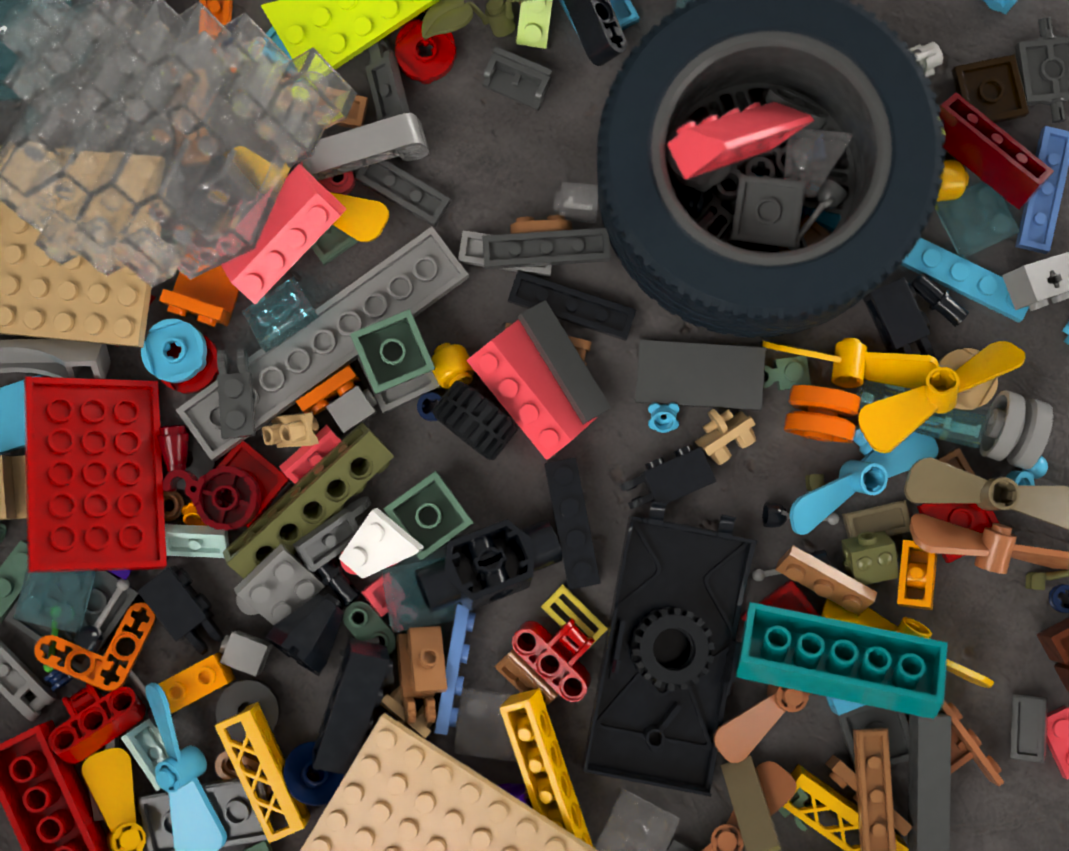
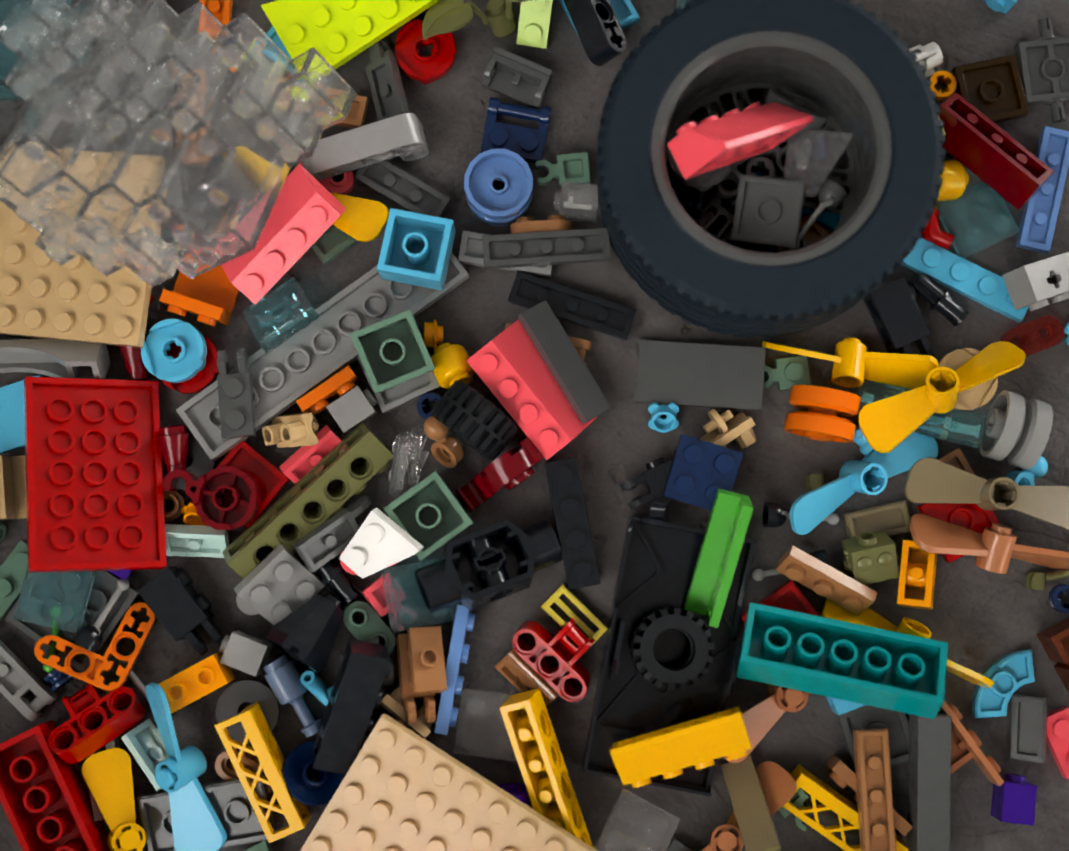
(133, 362): none -> dark red cone
(286, 685): none -> sand blue piece
(316, 686): none -> medium azure arm
(407, 460): none -> clear wing
(416, 249): none -> medium azure brick
(433, 334): none -> light orange plate
(445, 449): none -> medium nougat plate
(505, 471): none -> dark red piece
(508, 172): none -> medium blue wheel
(524, 141): none -> dark blue plate
(569, 168): none -> sand green plate
(681, 746): none -> yellow slope
(700, 470): none -> dark blue plate
(719, 555): none -> bright green fence
(935, 235): none -> red arm
(948, 79): none -> light orange bush
(1008, 675): none -> medium azure tile
(1014, 800): none -> dark purple brick
(1029, 334): none -> clear red plate

